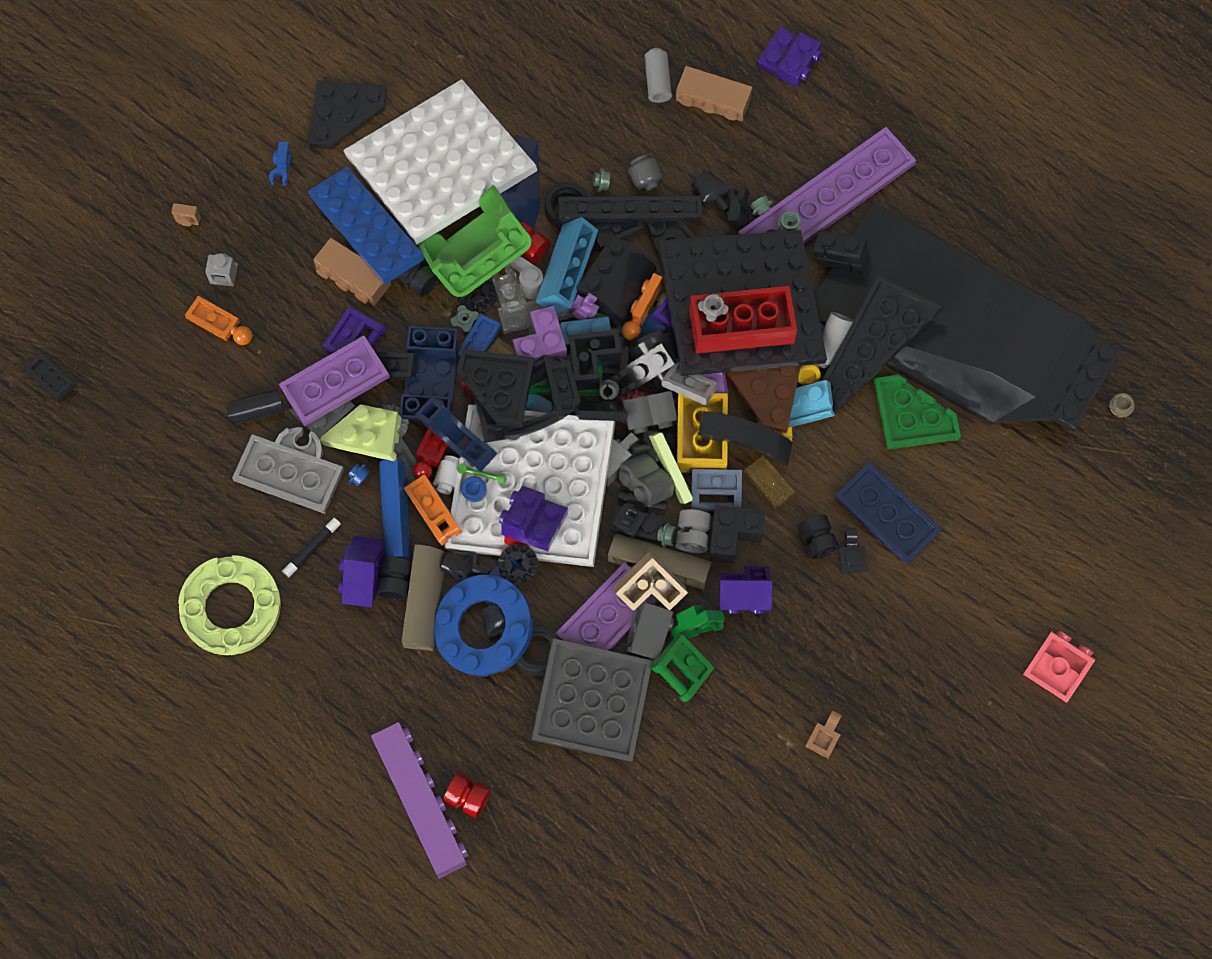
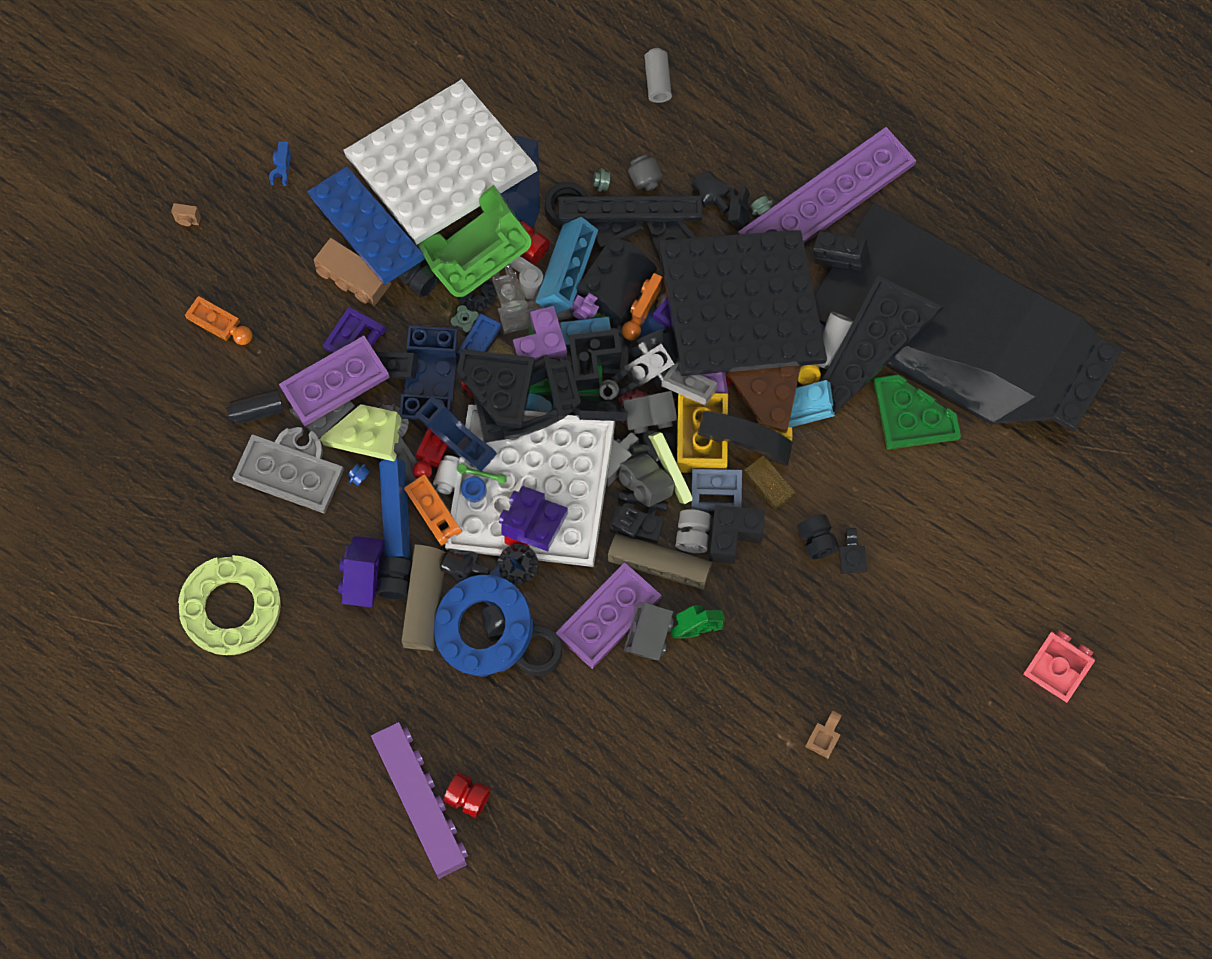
(50, 377): black plate -> none
(222, 266): light grey brick -> none
(311, 547): black bar -> none
(343, 110): black plate -> none
(591, 700): dark grey plate -> none
(649, 578): tan brick -> none
(667, 535): sand green plate -> none
(687, 661): green plate -> none
(713, 94): medium nougat brick -> none
(713, 300): light grey plate -> none
(746, 590): dark purple brick -> none
(752, 320): red brick -> none
(790, 56): dark purple plate -> none
(792, 217): sand green plate -> none
(888, 513): dark blue plate -> none
(1121, 405): dark tan plate -> none

